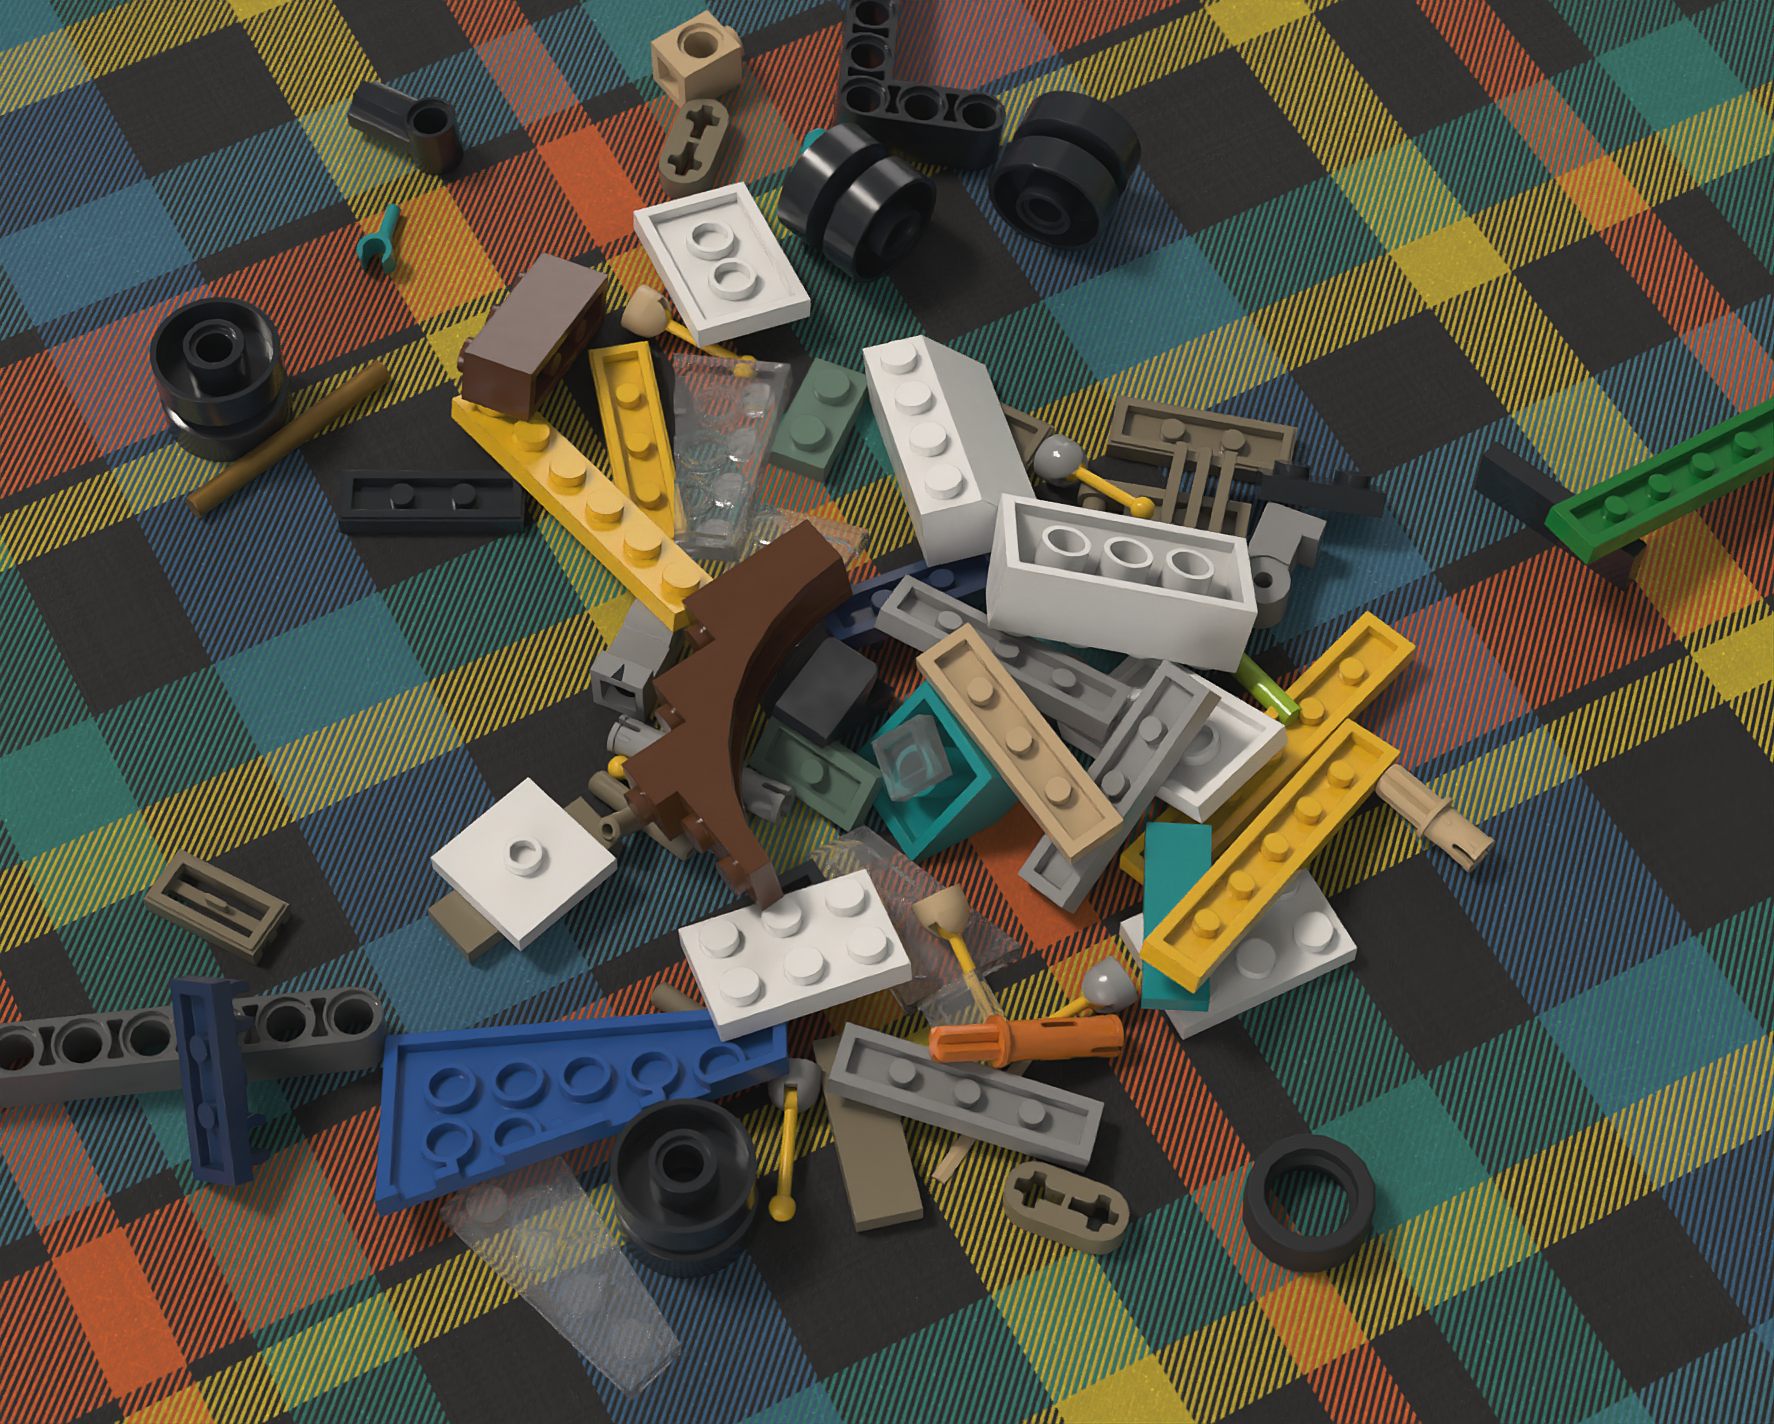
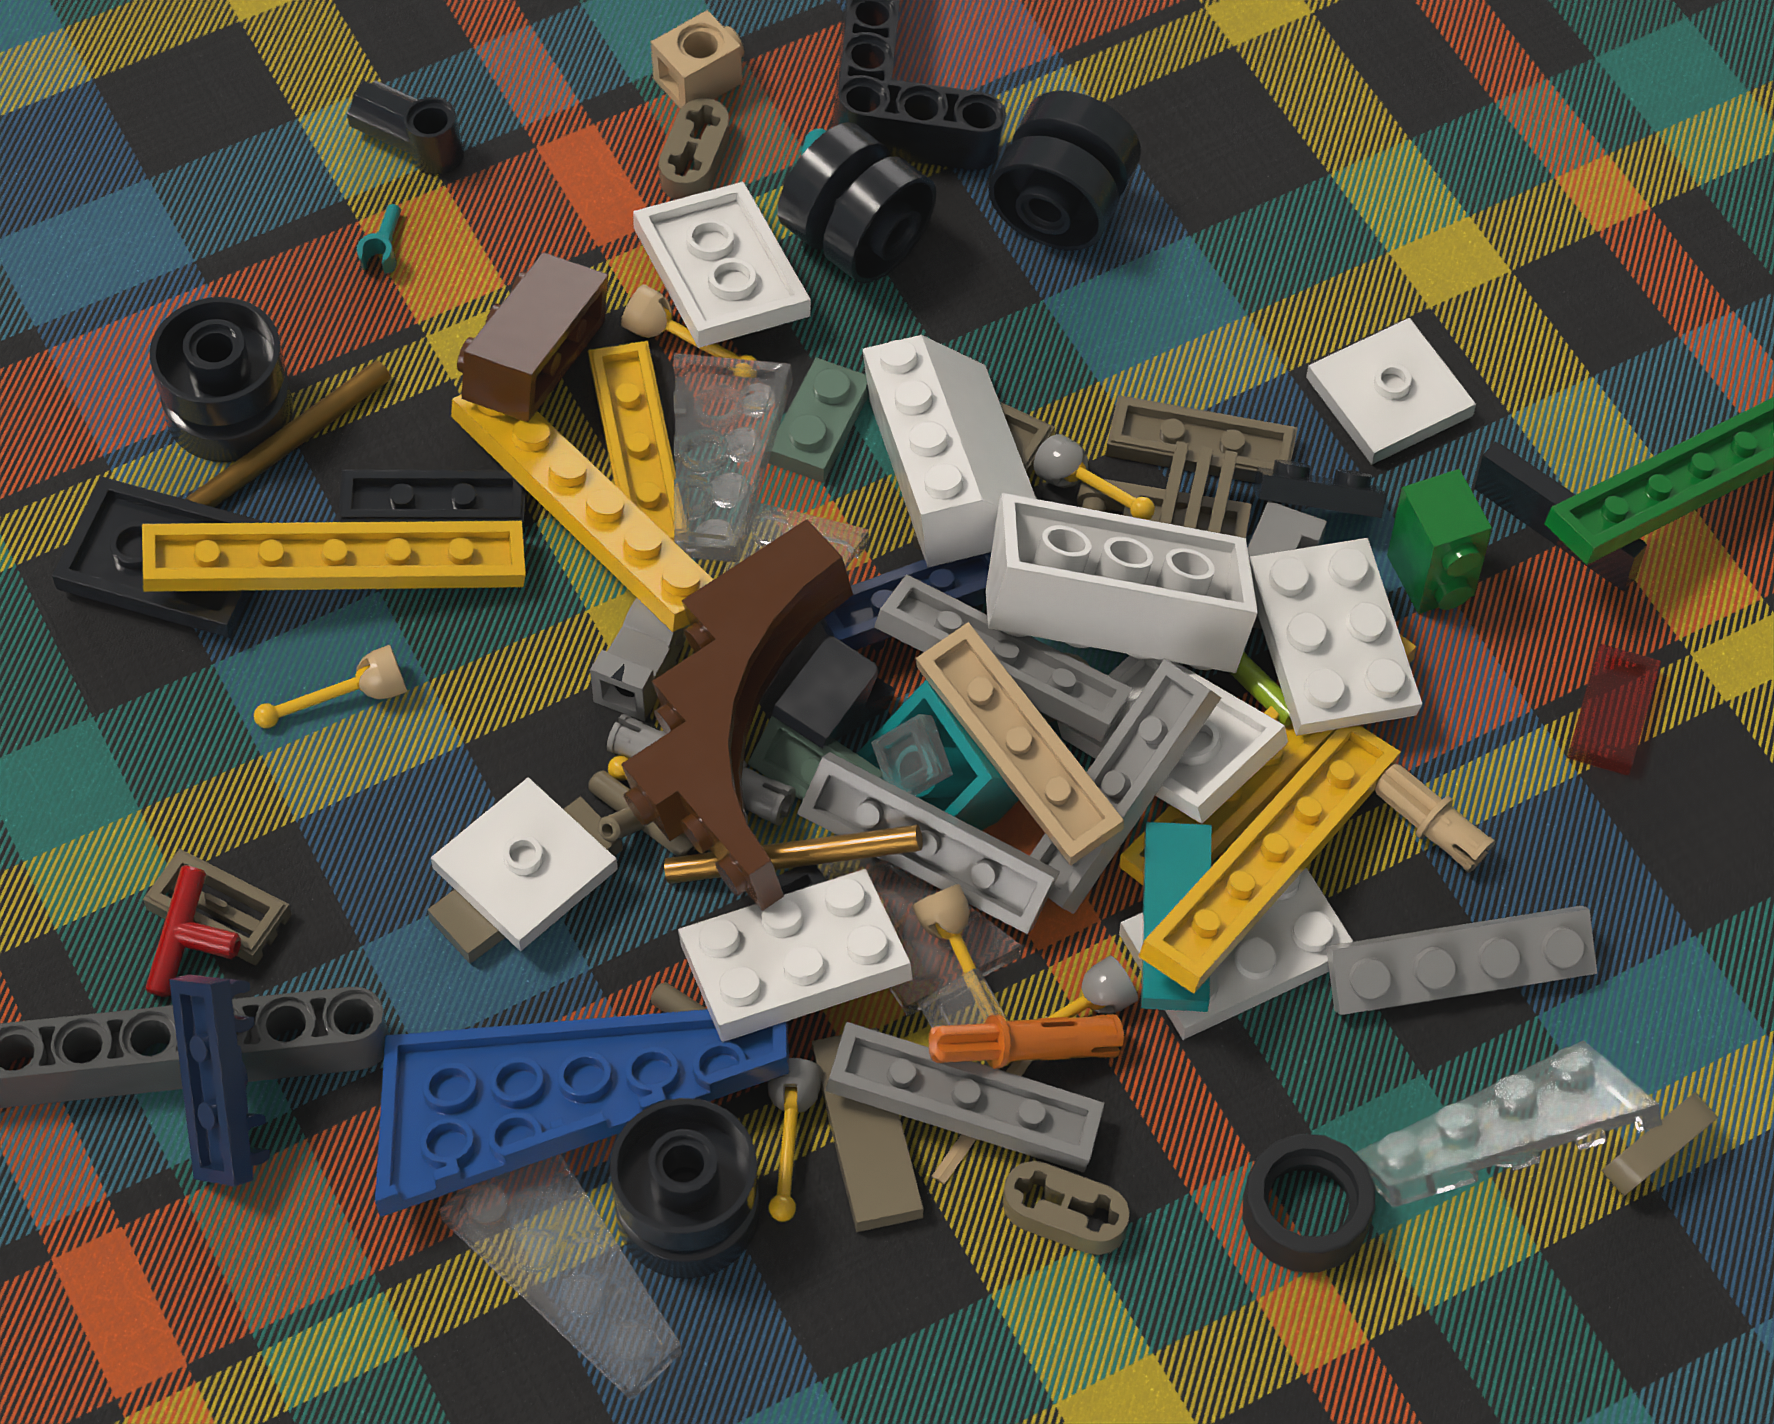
(107, 557): none -> black plate
(182, 933): none -> red piece
(332, 555): none -> yellow plate
(375, 676): none -> hinge
(806, 852): none -> pearl gold bar
(953, 852): none -> light grey plate
(1333, 637): none -> white plate
(1390, 391): none -> white plate
(1439, 541): none -> green brick
(1461, 960): none -> light grey plate
(1507, 1124): none -> clear wing
(1614, 709): none -> clear red tile
(1659, 1144): none -> dark tan beam

